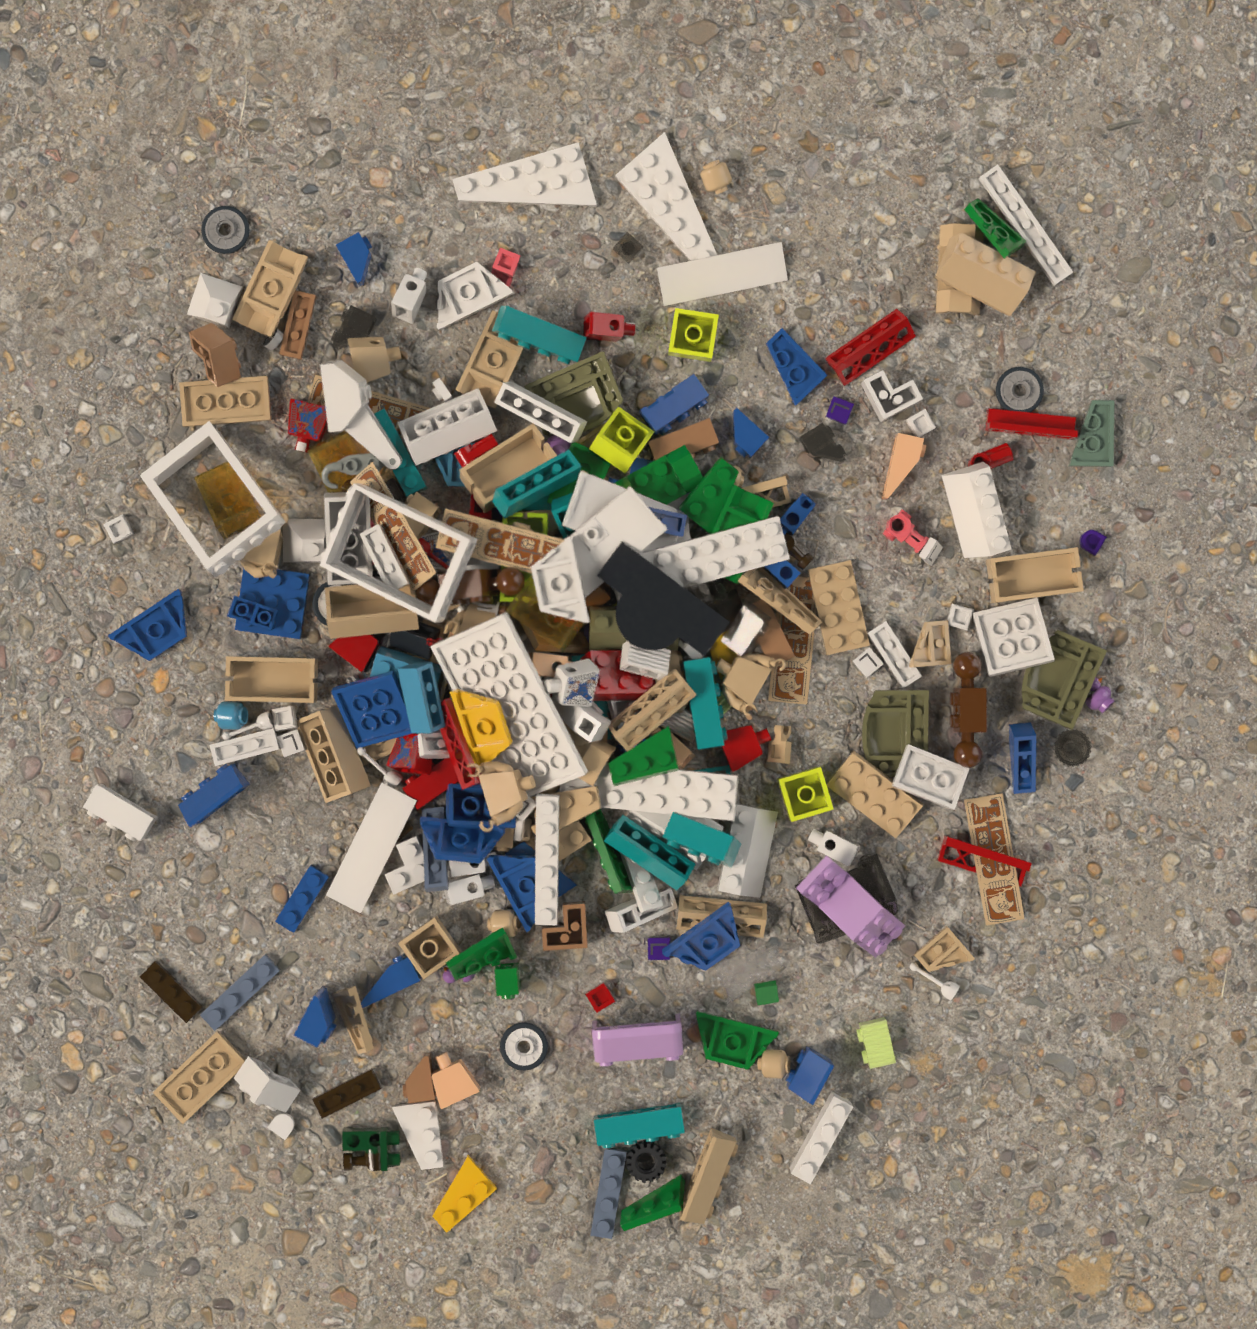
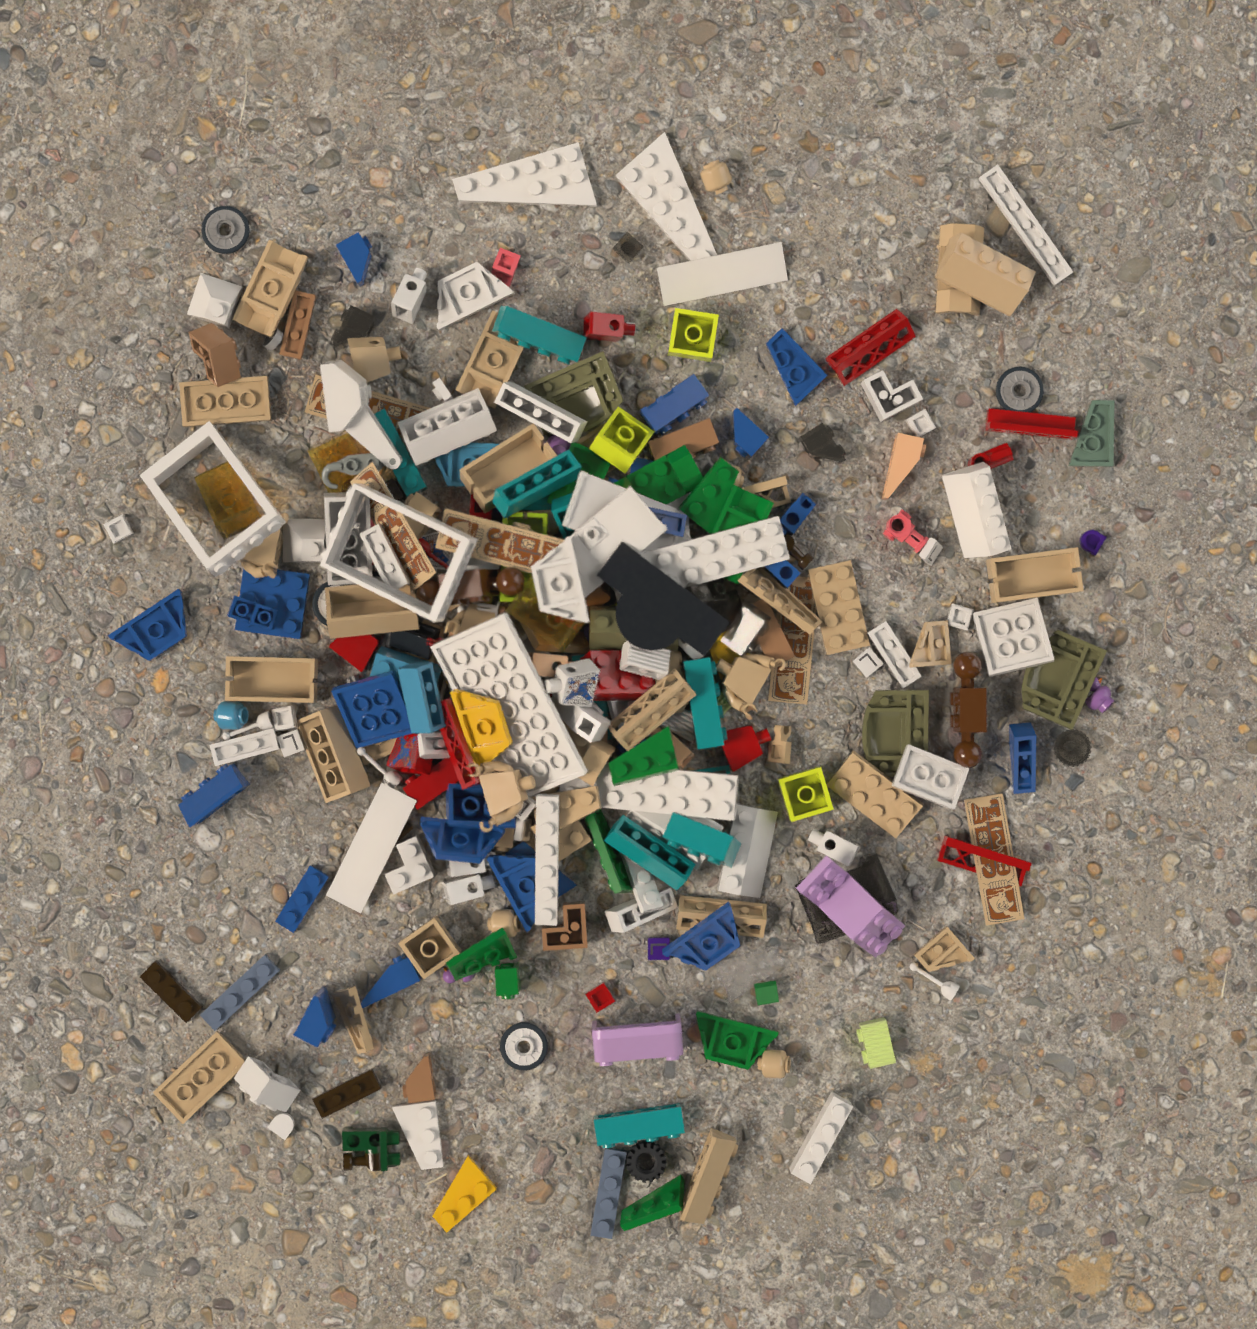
(119, 812): white brick -> none
(307, 423): torso -> none
(434, 870): sand blue plate -> none
(452, 1081): light nougat torso -> none
(471, 452): red piece -> none
(809, 1074): blue slope -> none
(839, 410): dark purple tile -> none
(994, 228): green wing -> none

